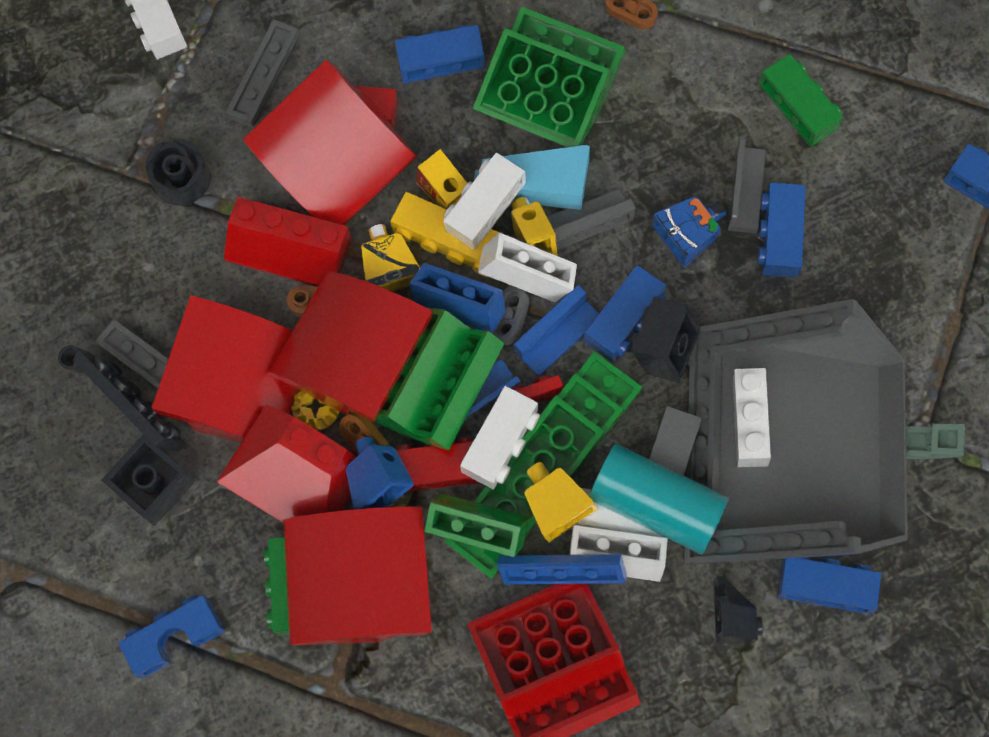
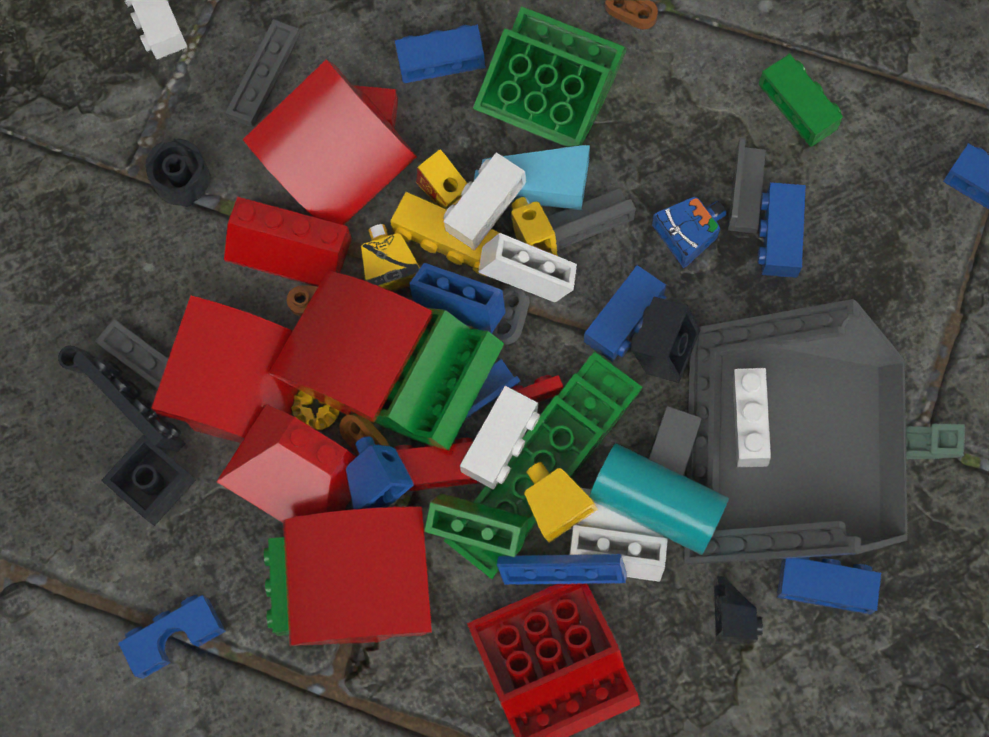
(556, 332): blue panel -> none

